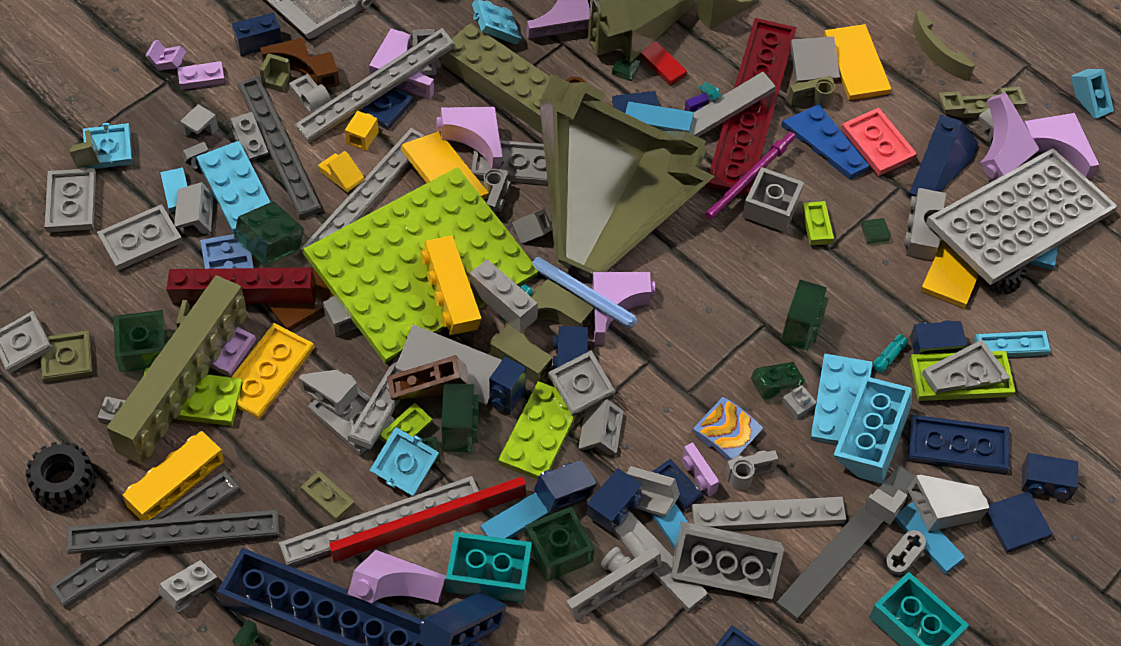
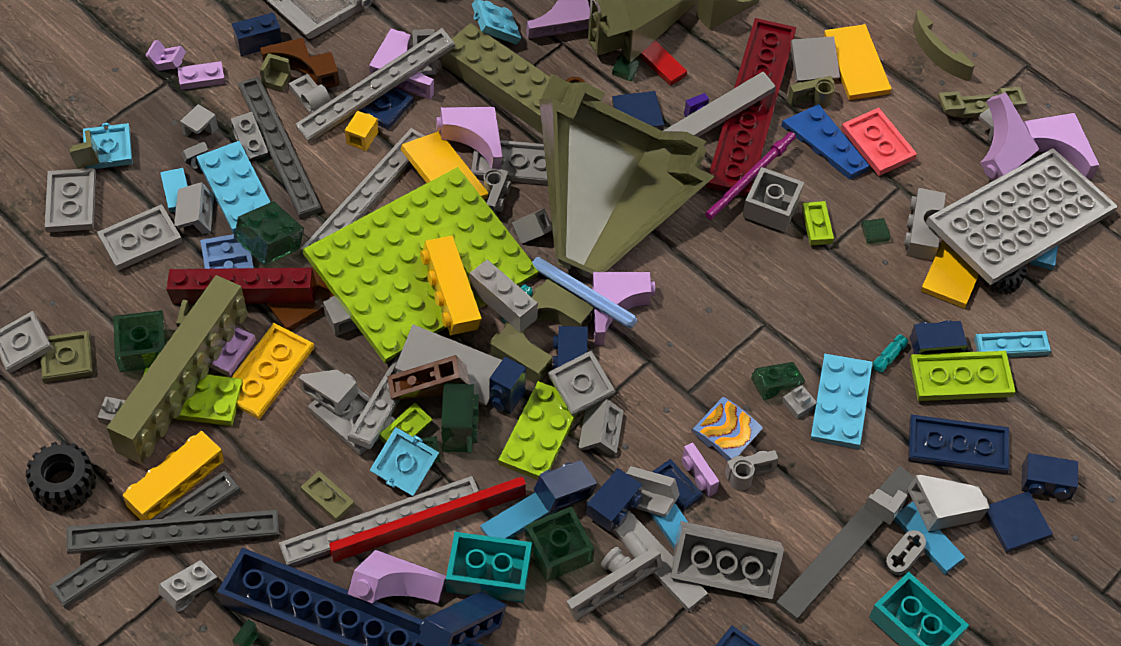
(342, 171): yellow slope -> none
(661, 117): dark azure tile -> none
(710, 90): teal axle -> none
(770, 513): light grey plate -> none
(805, 315): clear green brick -> none
(873, 428): medium azure slope -> none
(946, 155): dark blue wedge -> none
(966, 369): light grey wing -> none
(1093, 91): medium azure slope -> none

